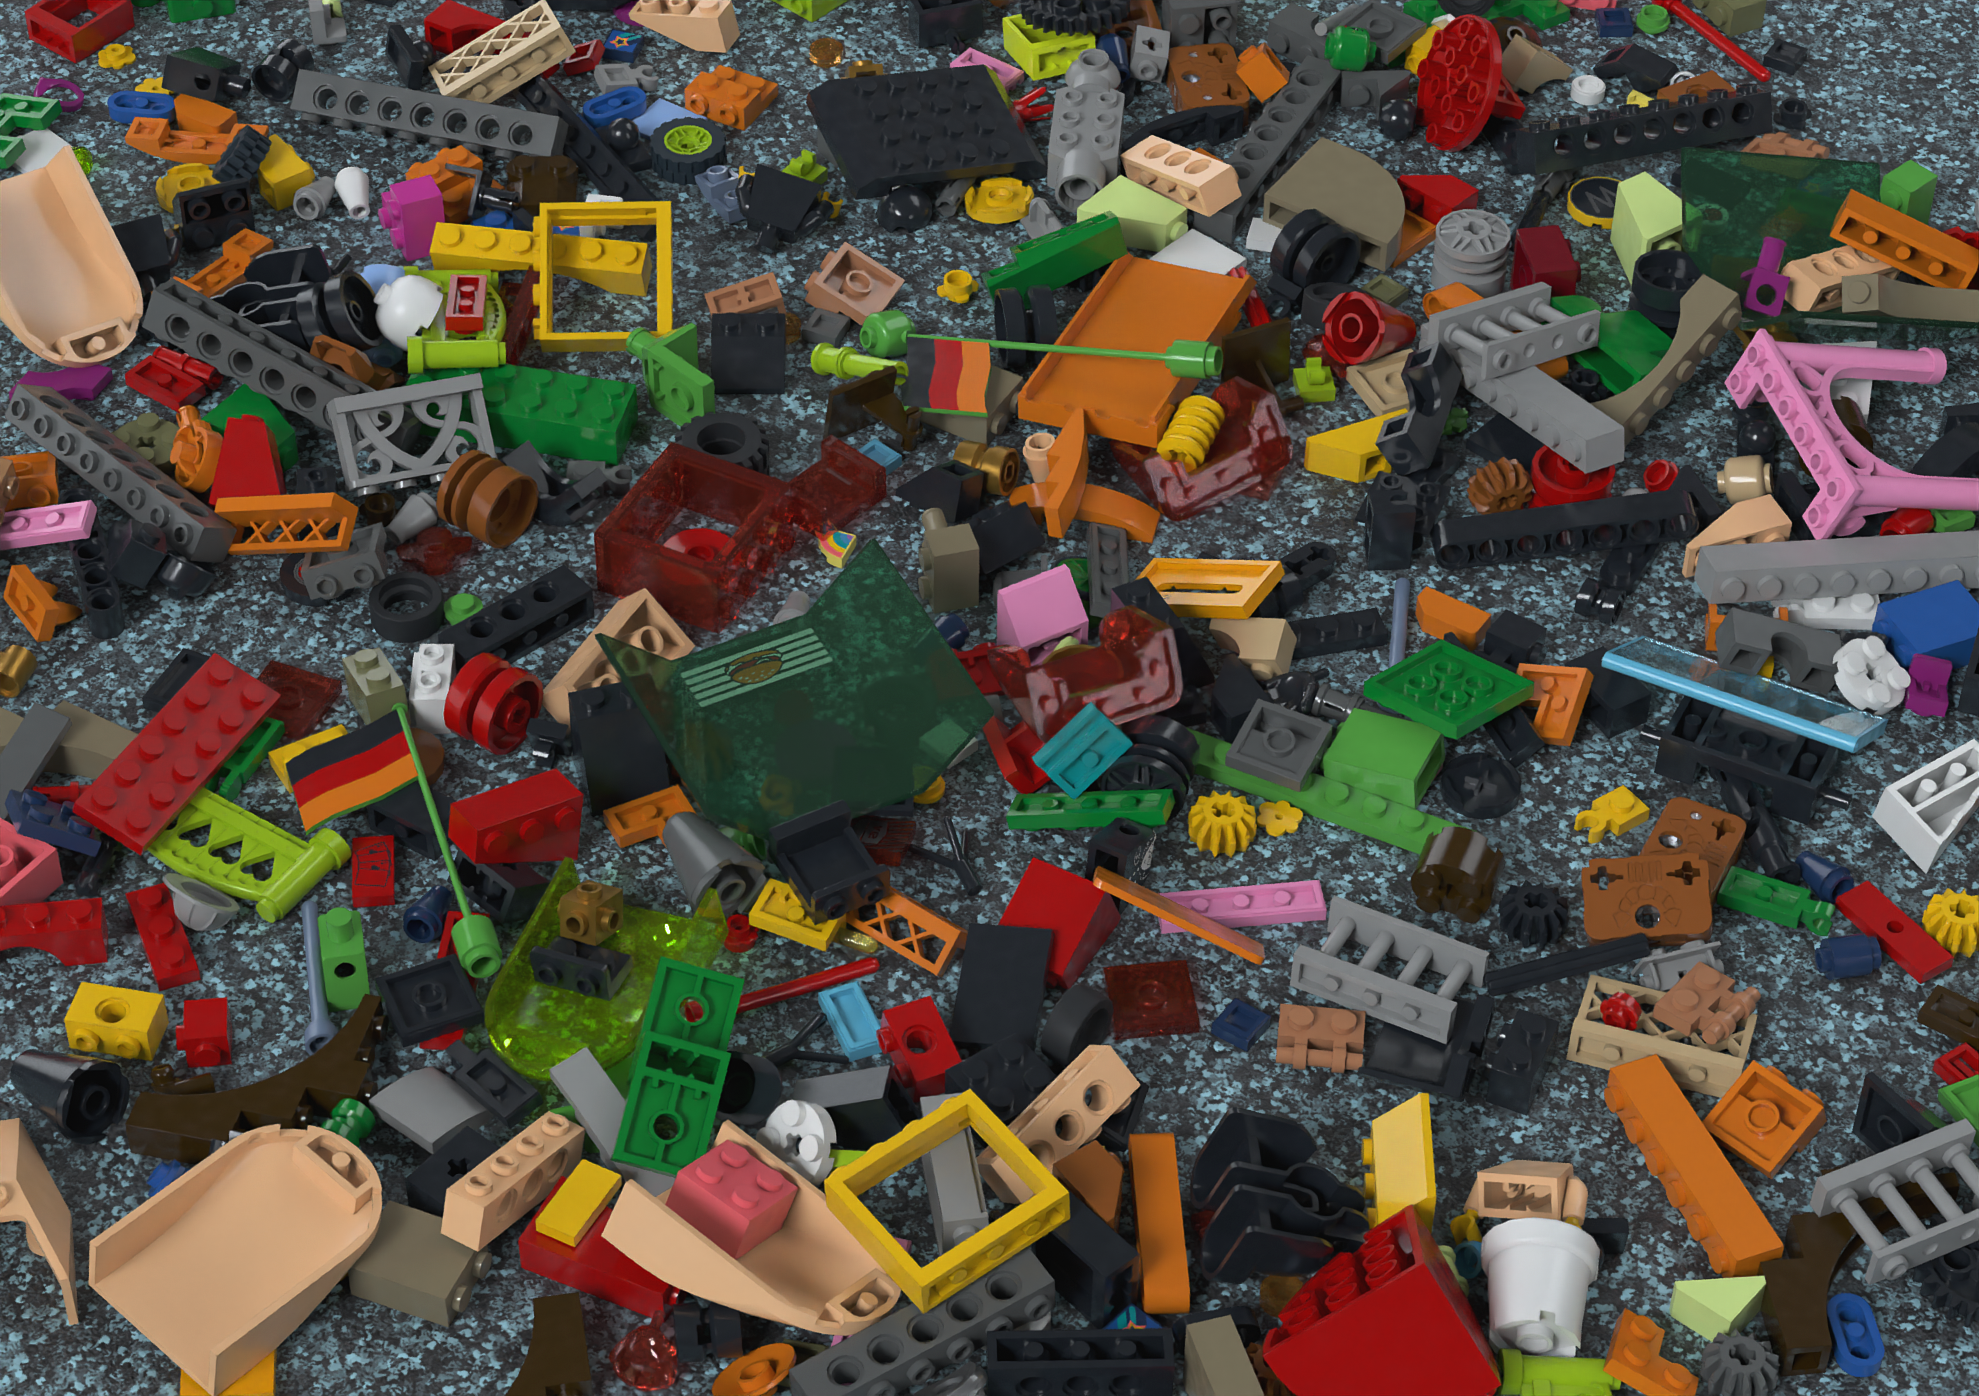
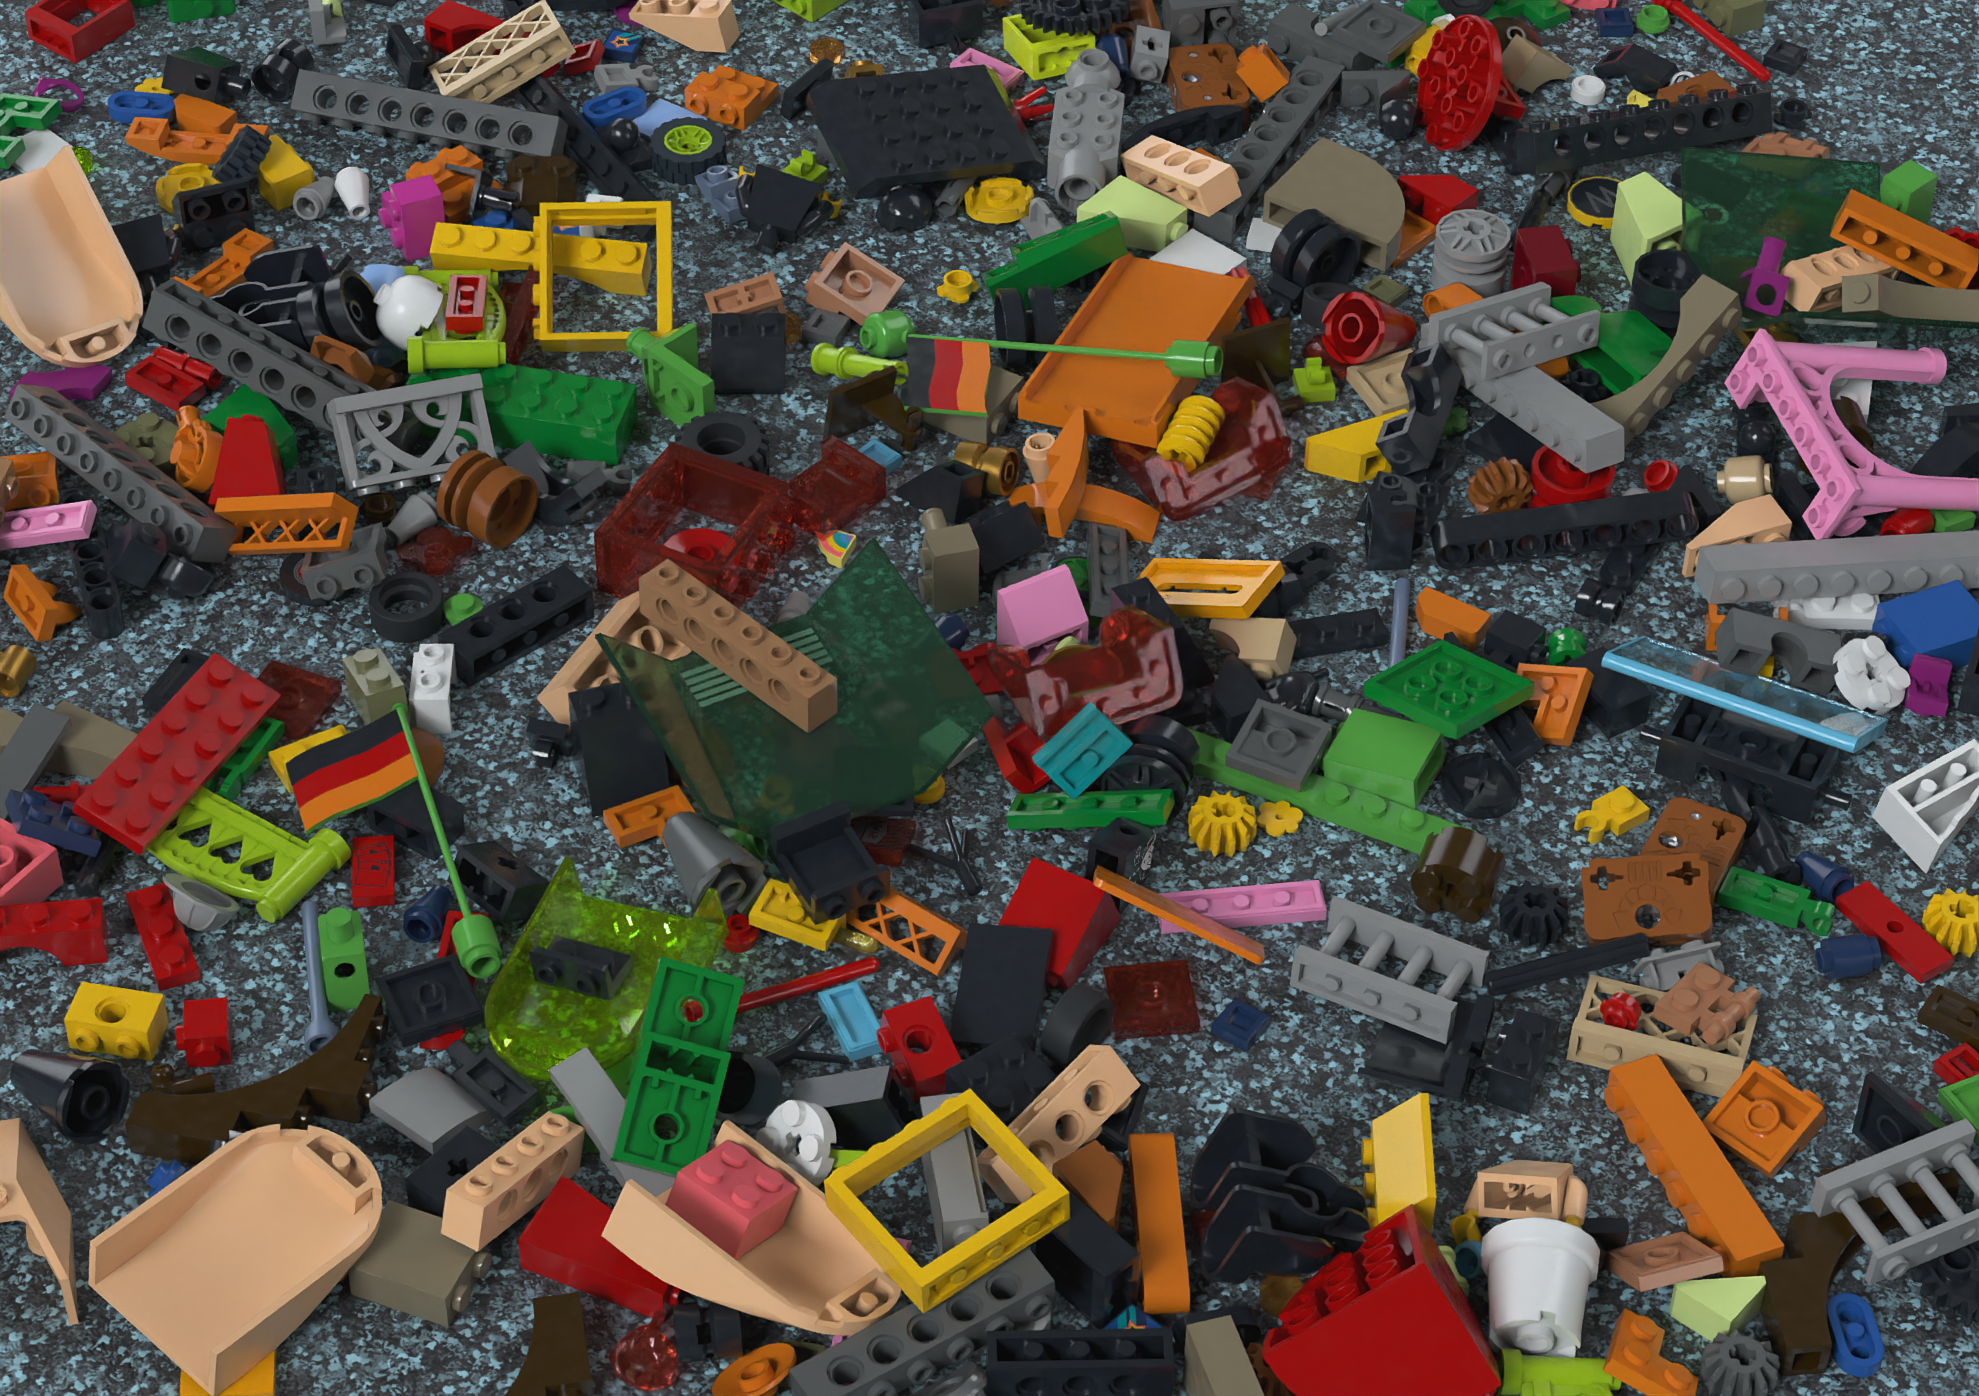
(116, 56): yellow plant -> none
(350, 1120): green wheel -> none
(492, 703): red wheel -> none
(520, 821): red wedge -> none
(578, 1203): yellow tile -> none
(591, 912): pearl gold brick -> none
(738, 645): none -> medium nougat brick
(796, 94): none -> black tile
(1320, 1037): nougat plate -> none
(1349, 48): green head -> none
(1565, 646): none -> green wheel
(1662, 1261): none -> nougat plate

